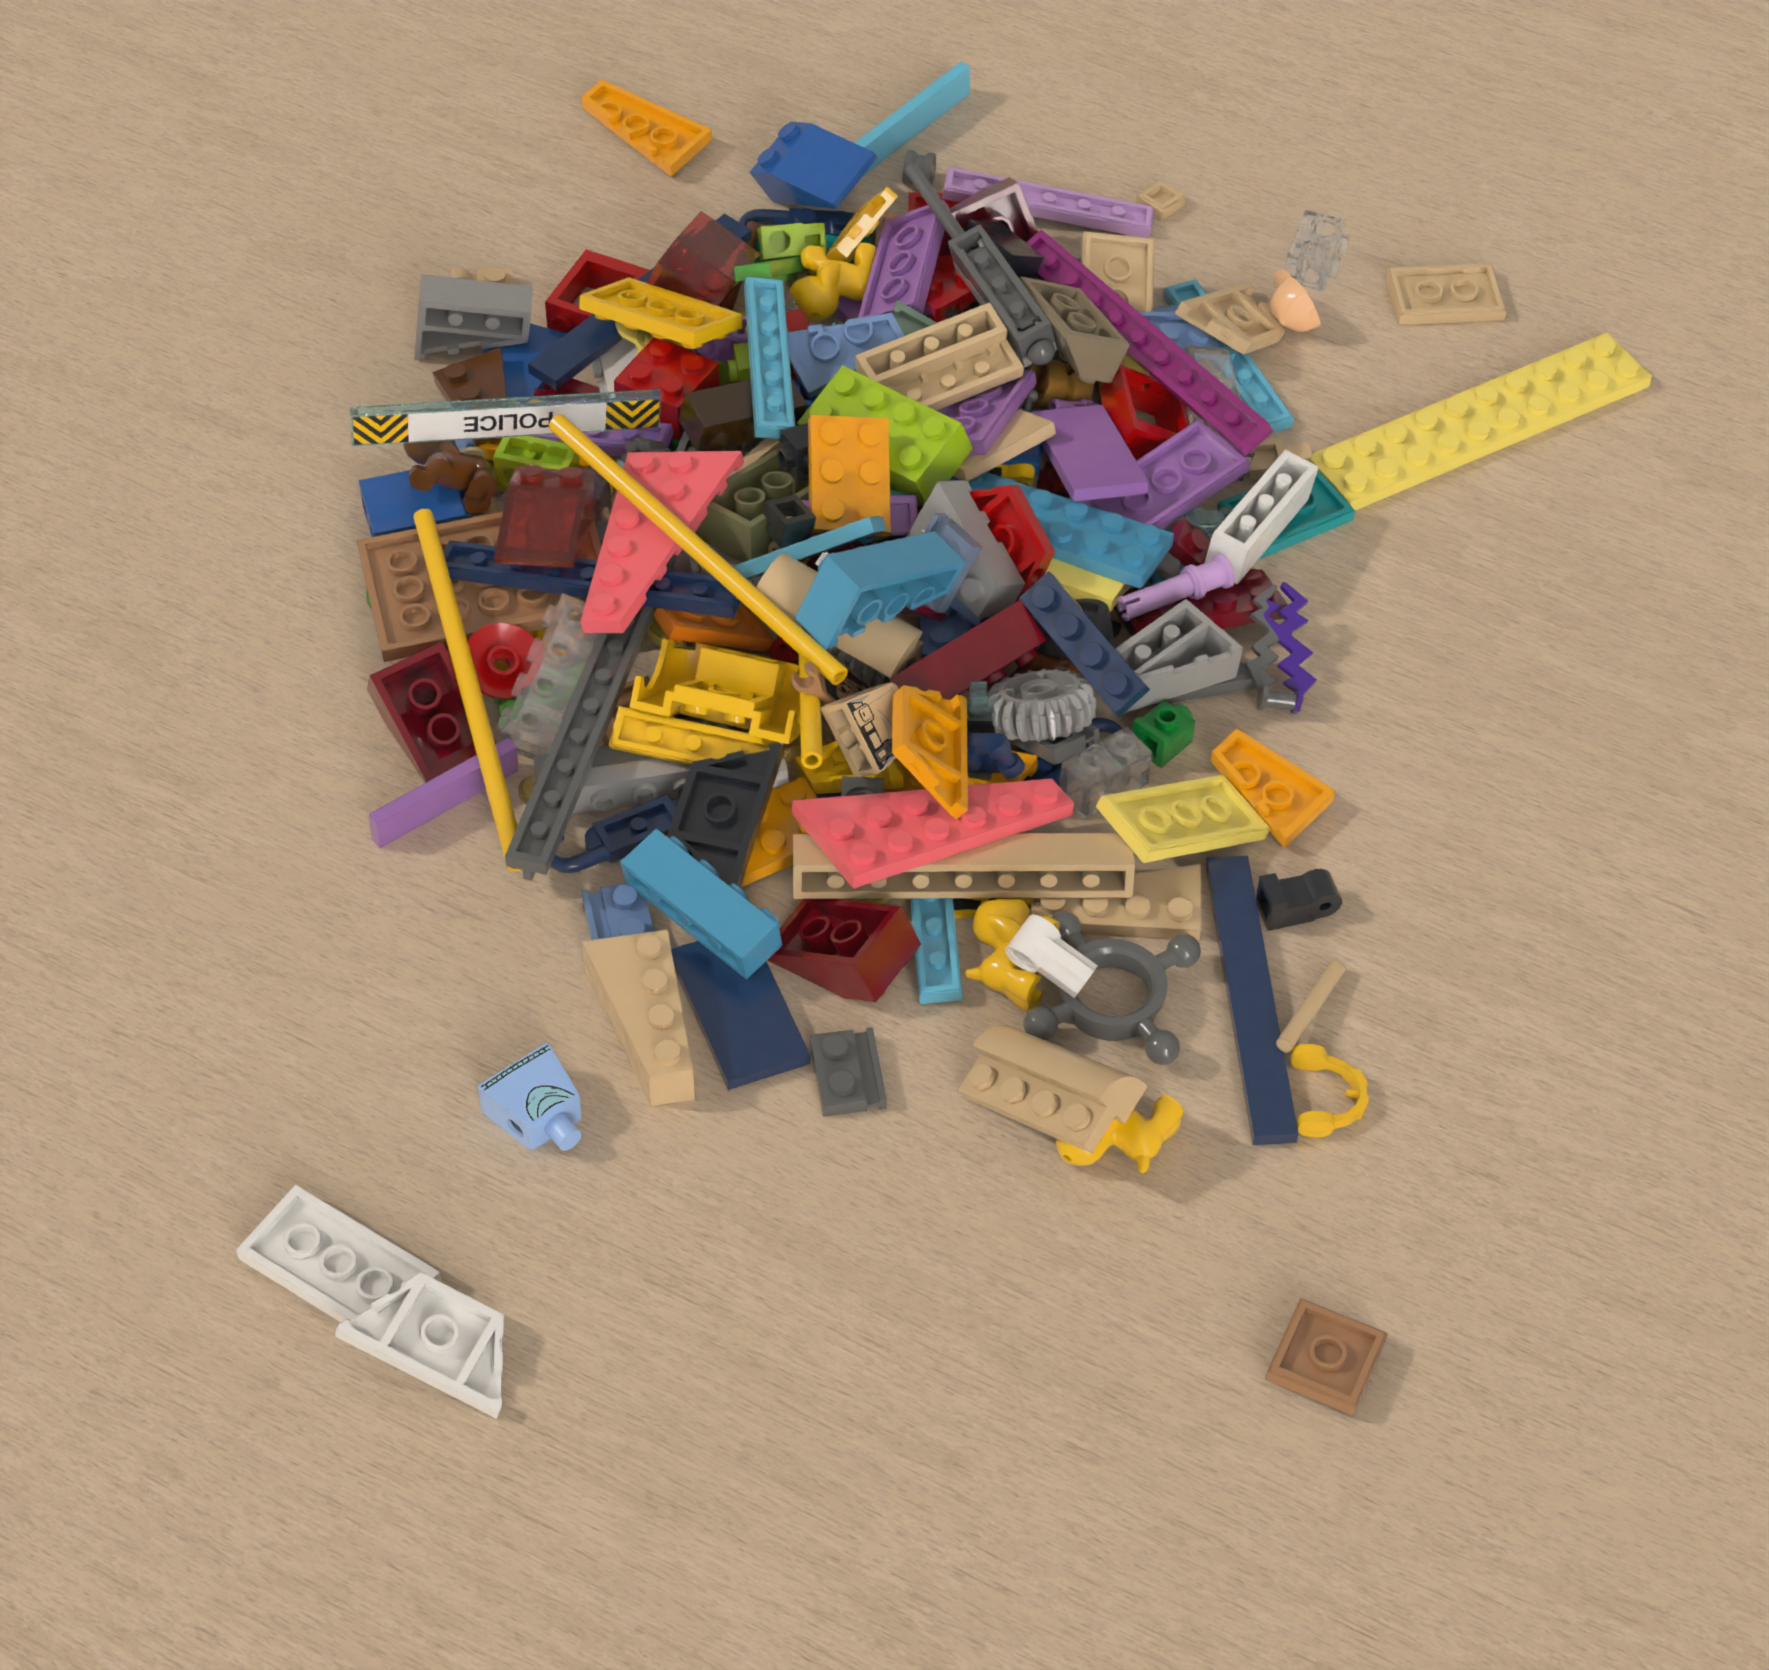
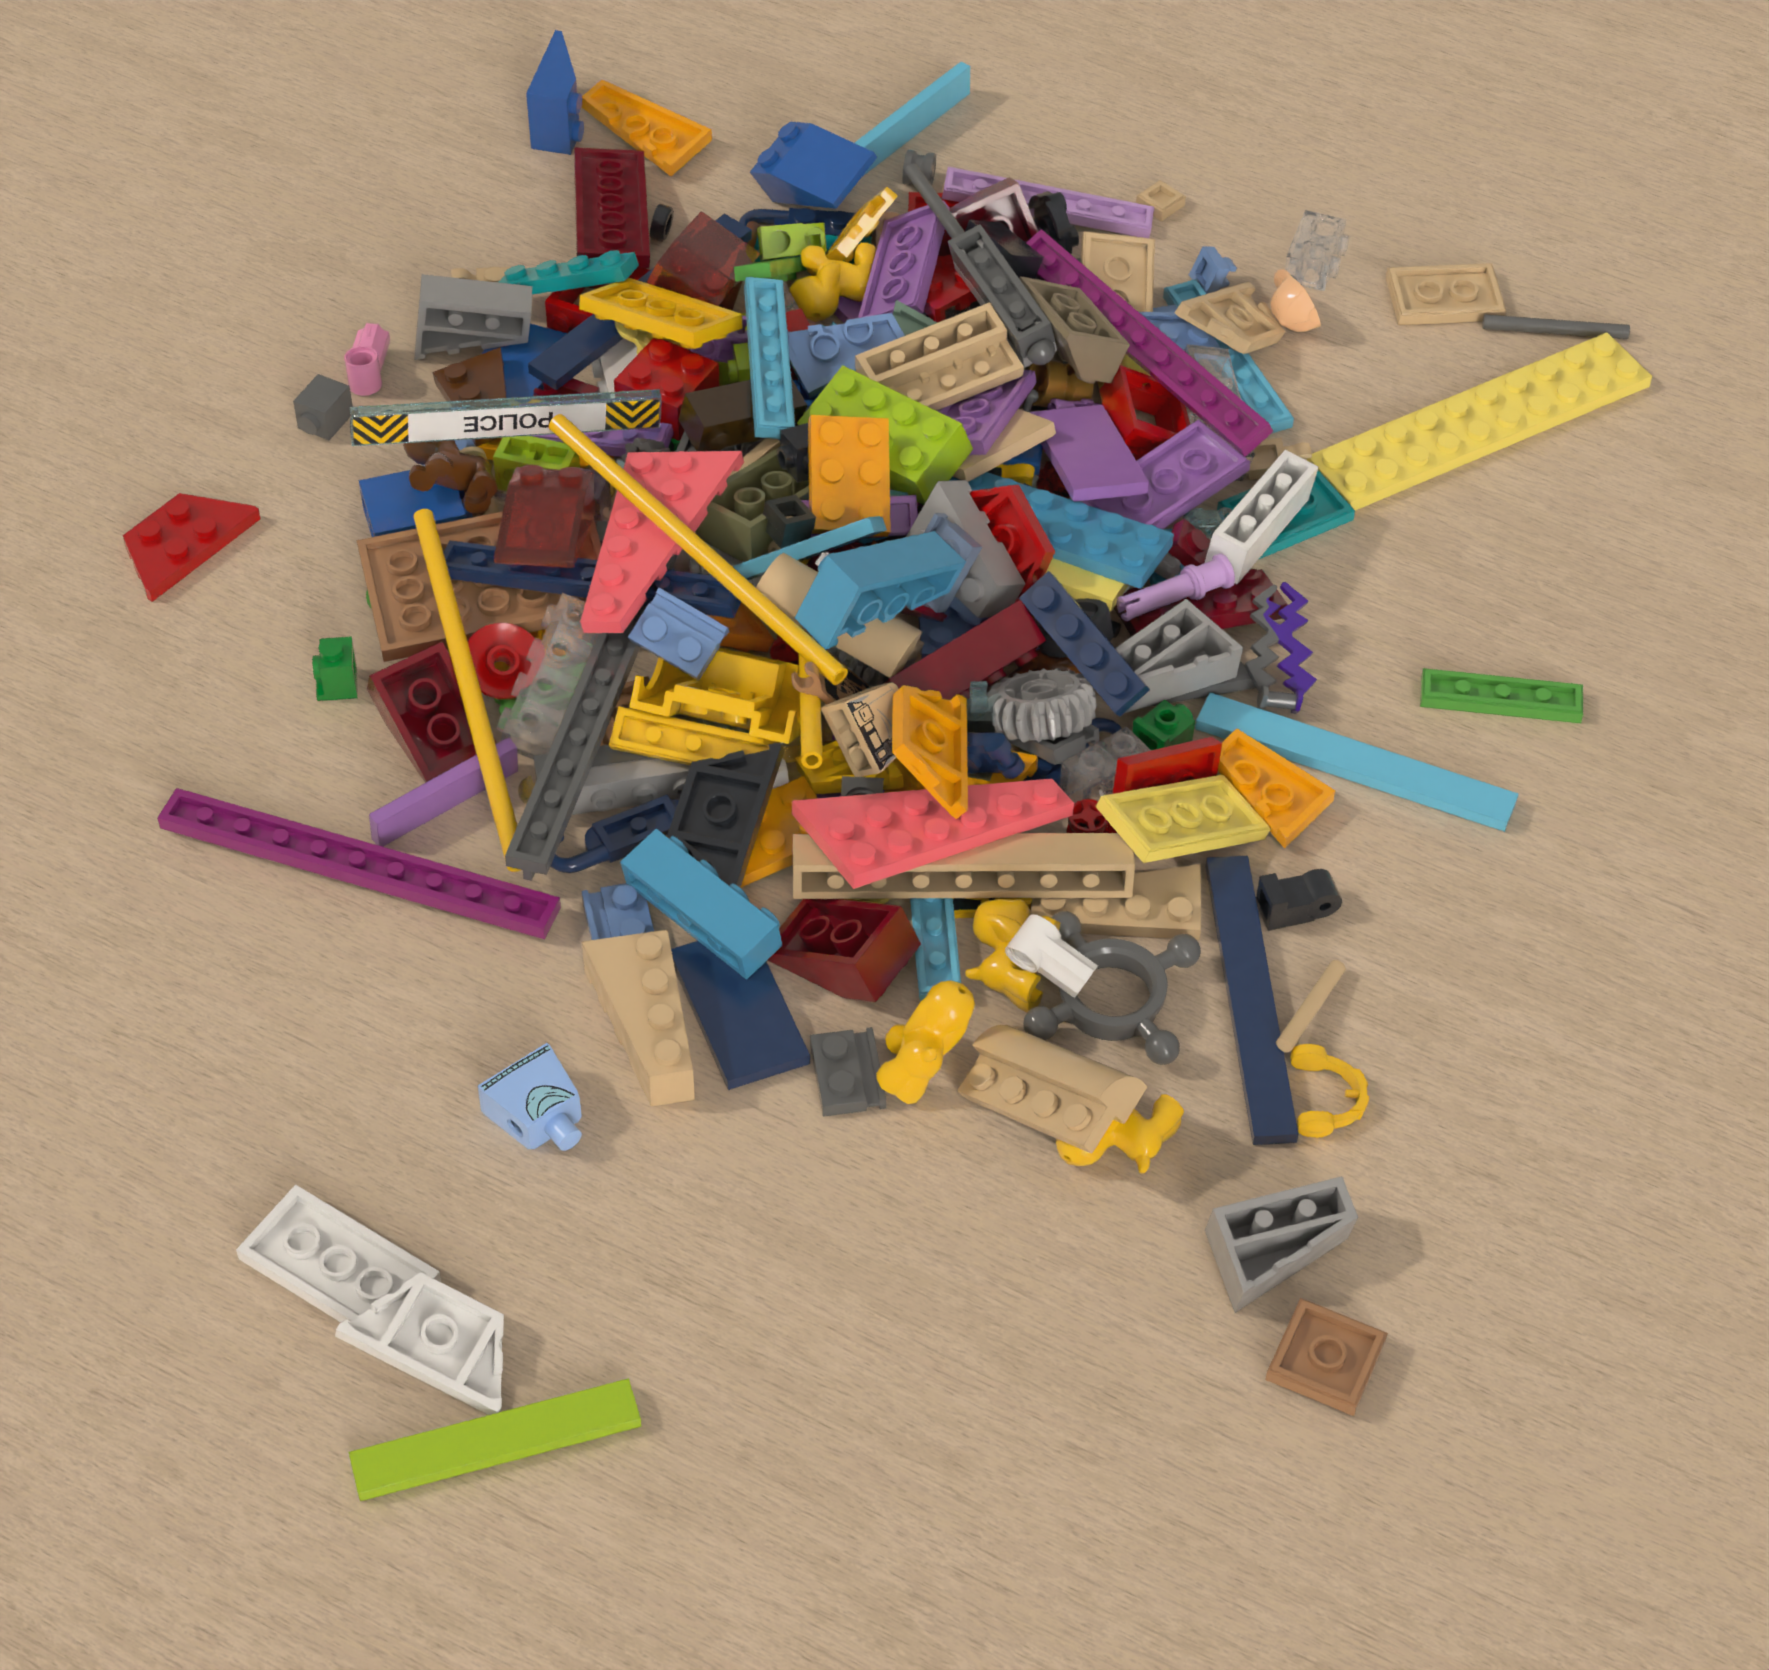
(183, 537): none -> red wing
(323, 407): none -> dark grey brick
(335, 669): none -> green brick
(360, 863): none -> magenta plate
(367, 359): none -> bright pink piece
(494, 1439): none -> lime tile
(554, 101): none -> blue slope
(573, 274): none -> teal plate
(611, 203): none -> dark red plate
(661, 222): none -> black tile
(678, 634): none -> medium blue plate
(925, 1038): none -> yellow animal
(1053, 220): none -> black plate
(1087, 815): none -> red wheel
(1167, 766): none -> red wing
(1211, 269): none -> medium blue tile
(1277, 1235): none -> light grey wedge
(1361, 762): none -> medium azure tile
(1501, 695): none -> bright green tile
(1555, 326): none -> dark grey bar

